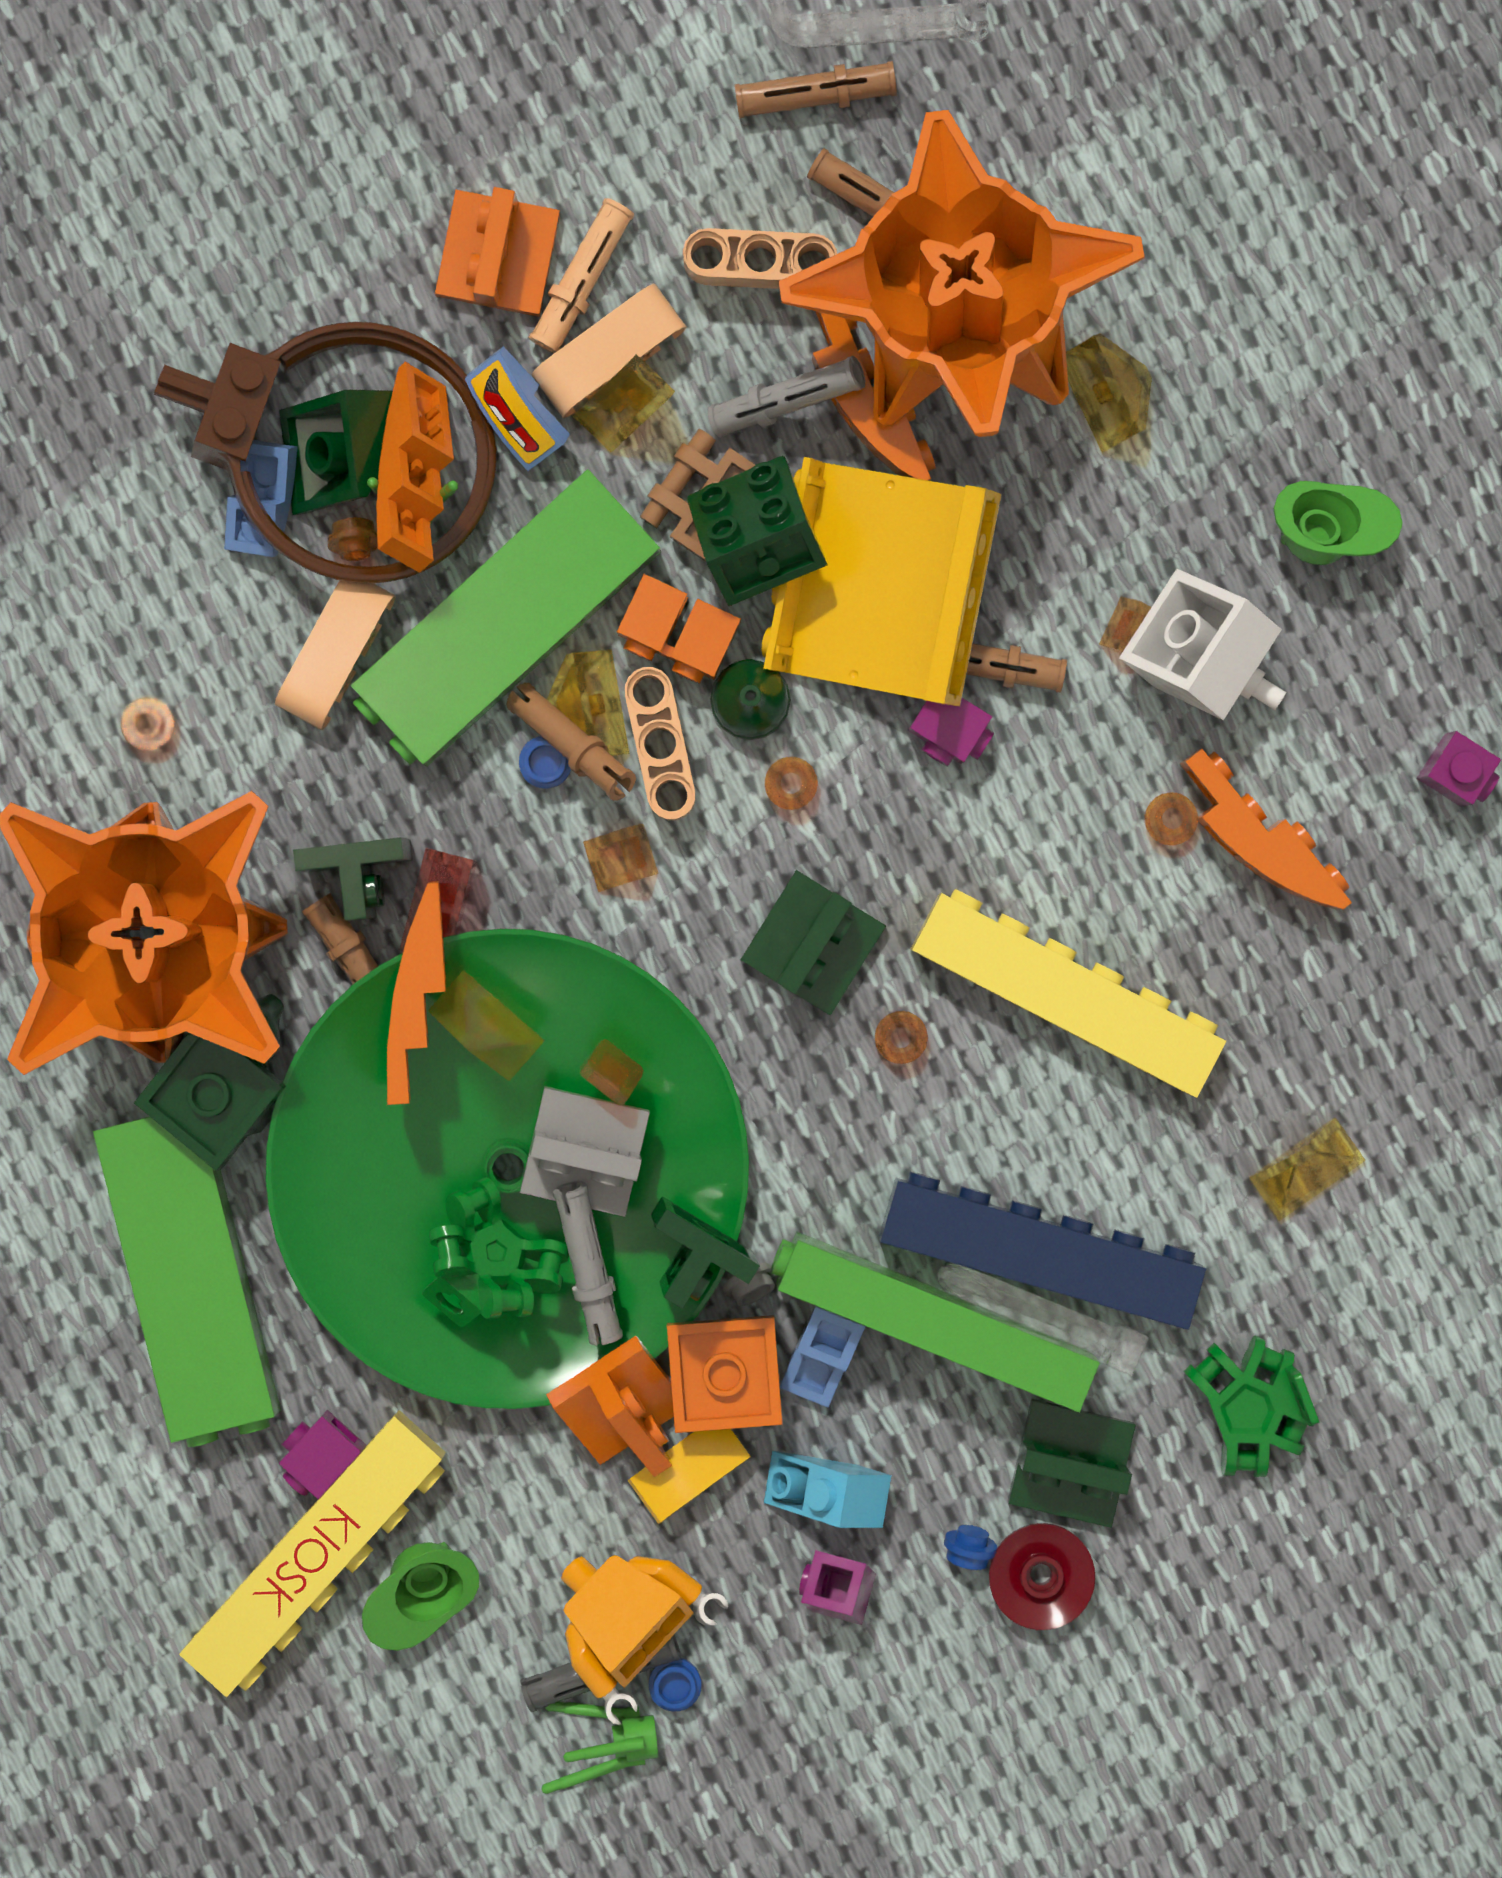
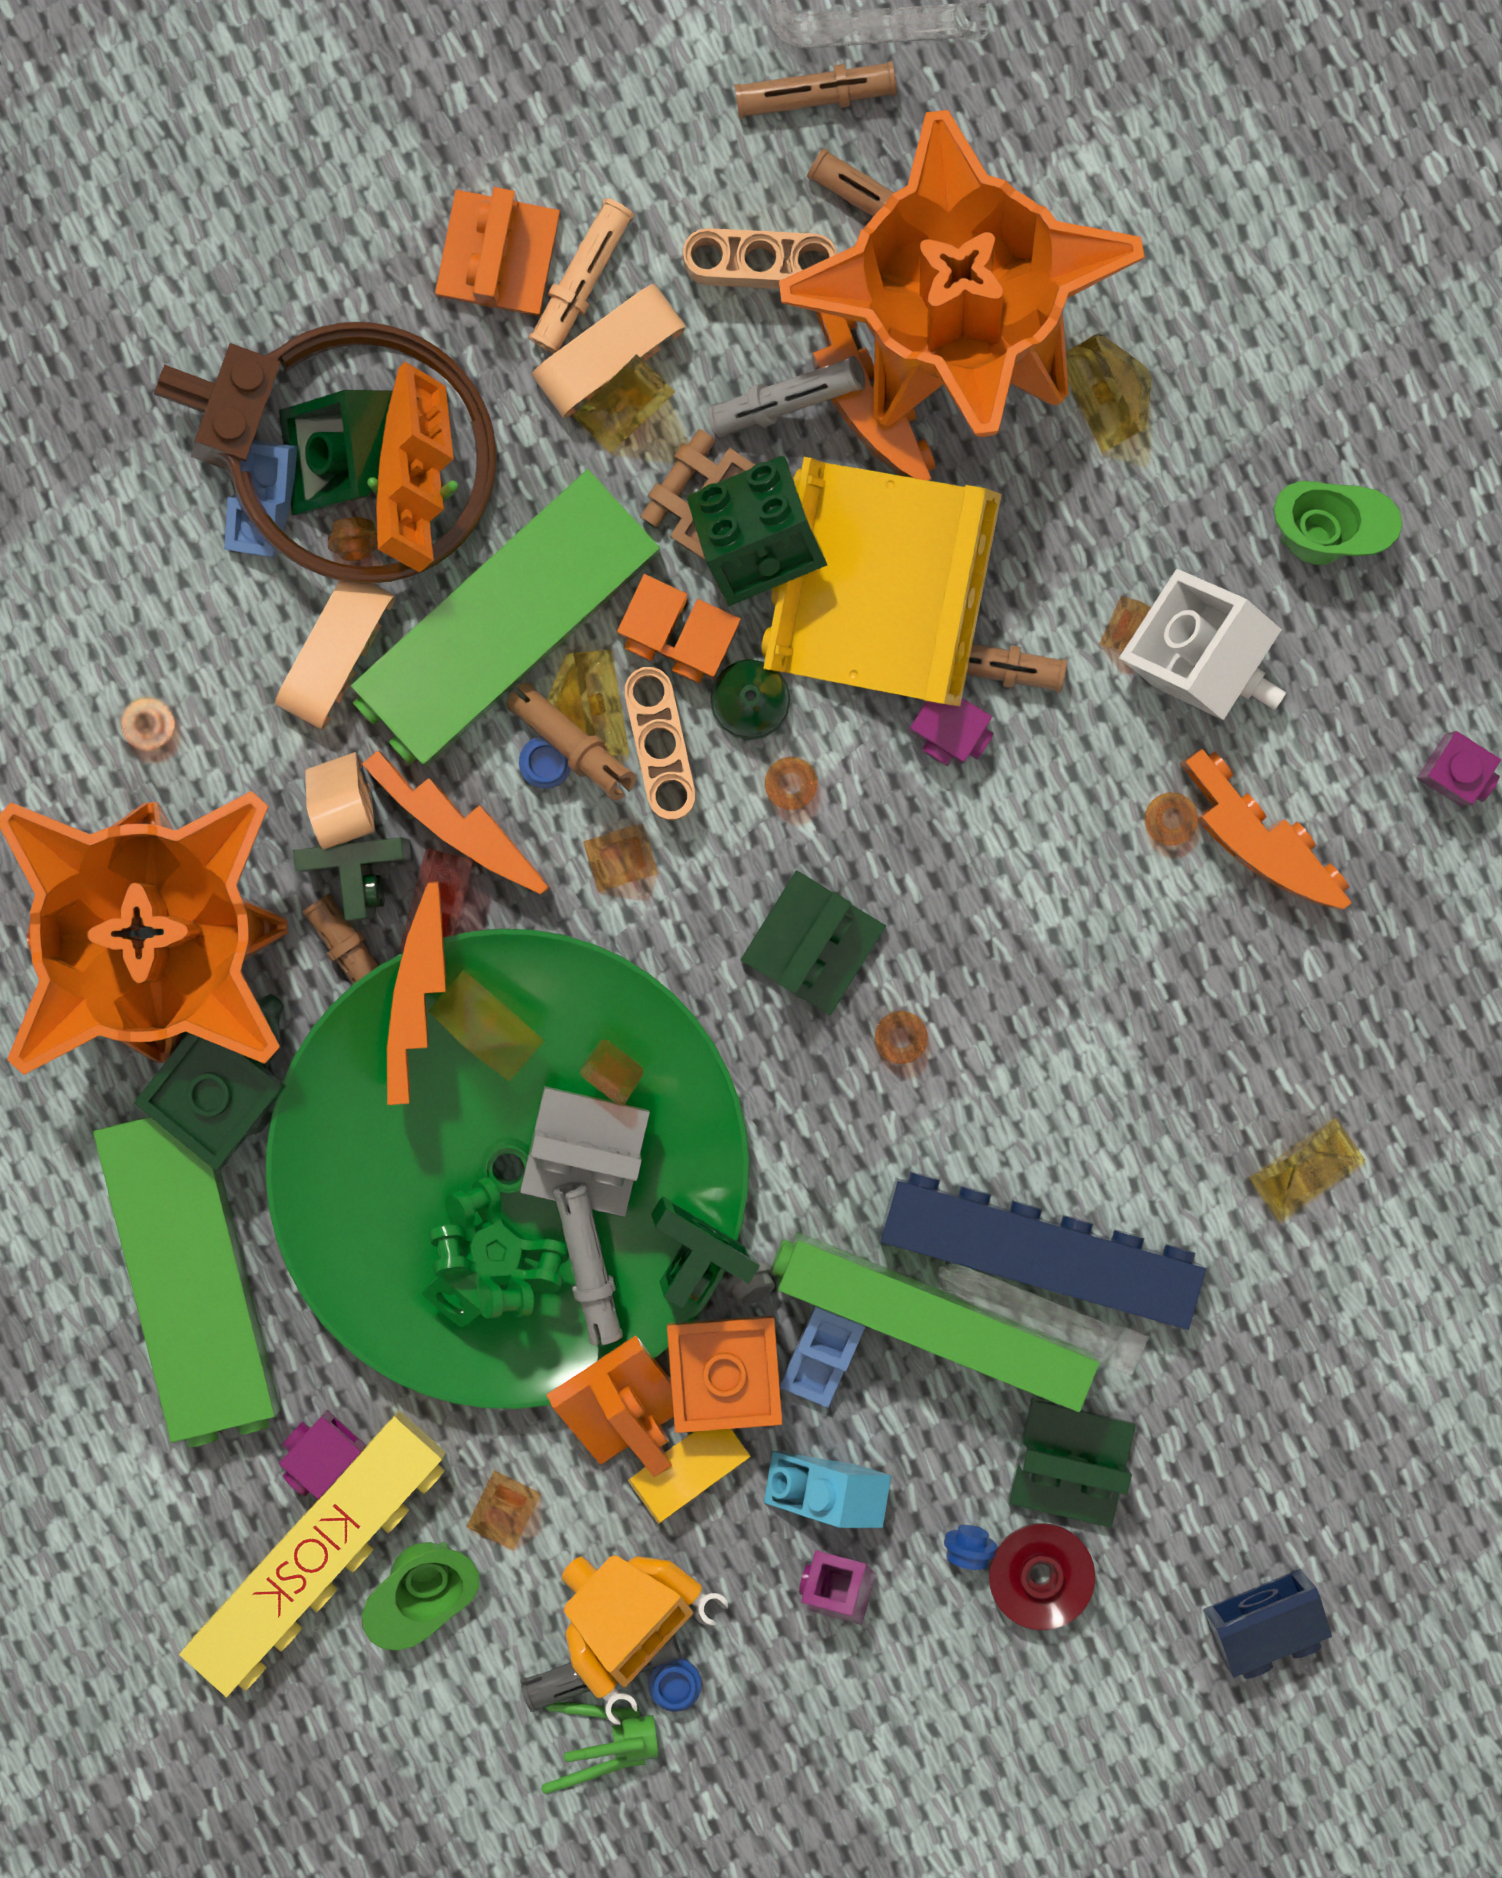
(339, 801): none -> light nougat beam
(473, 835): none -> orange slope
(503, 1510): none -> clear orange slope
(509, 404): slope -> none
(1068, 994): light yellow brick -> none
(1252, 1409): green piece -> none
(1269, 1624): none -> dark blue slope

